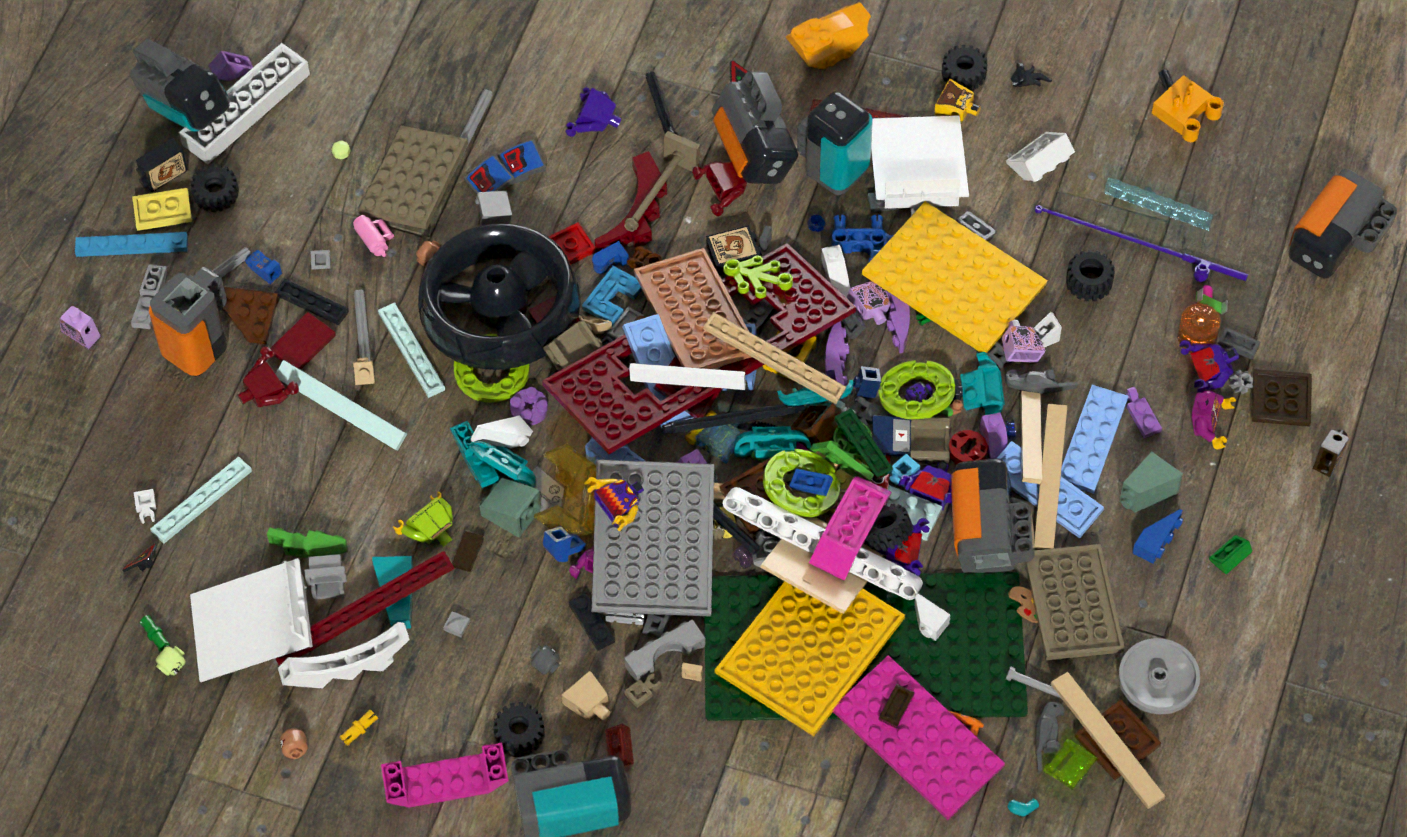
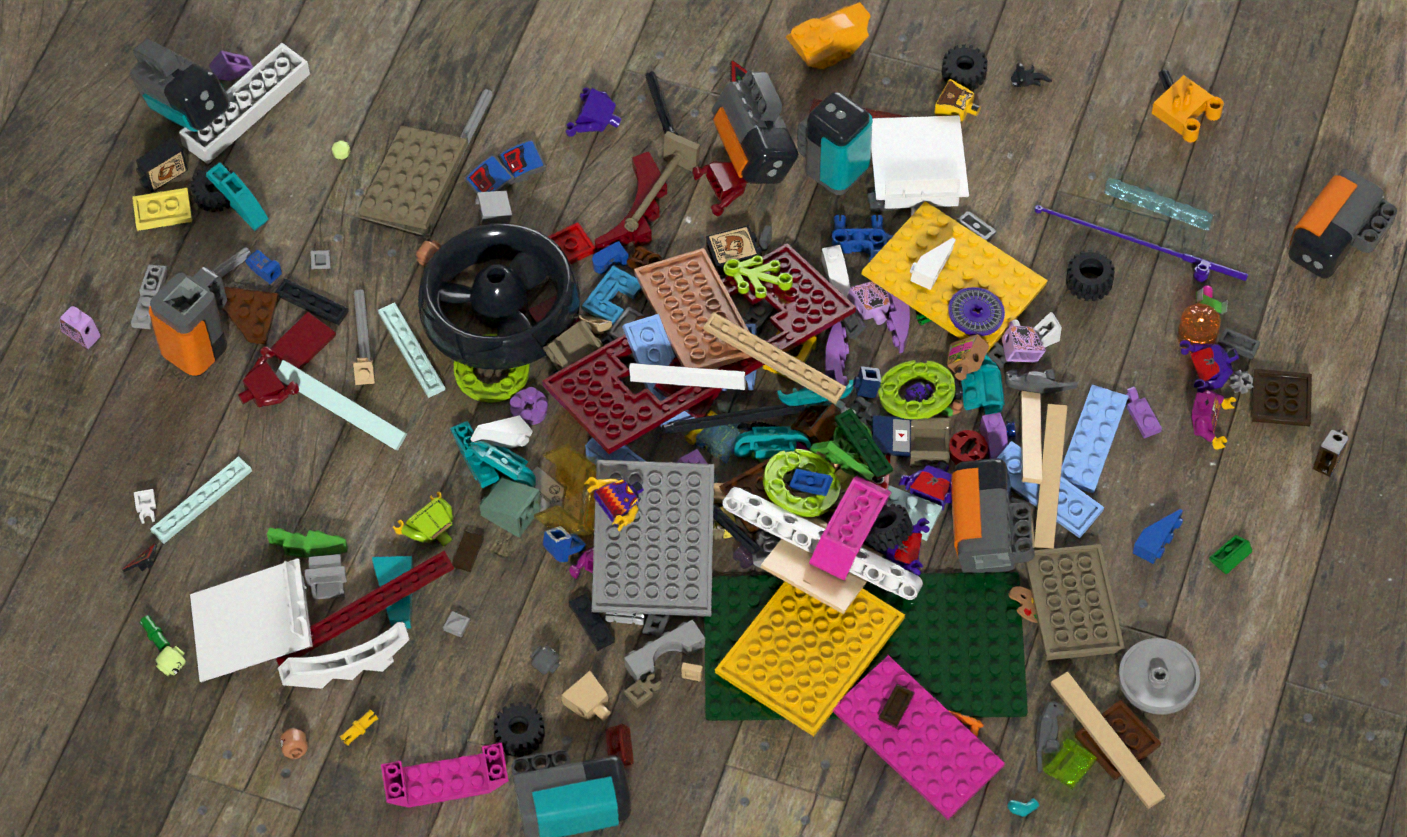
(131, 244): dark azure plate -> none
(239, 196): none -> teal slope
(371, 236): bright pink piece -> none
(816, 219): clear blue plate -> none
(905, 466): medium azure brick -> none
(930, 618): white slope -> none
(931, 264): none -> white slope
(966, 355): none -> medium nougat torso
(981, 300): none -> piece
(1012, 674): light grey bar -> none
(1041, 156): white slope -> none
(1150, 484): sand green slope -> none

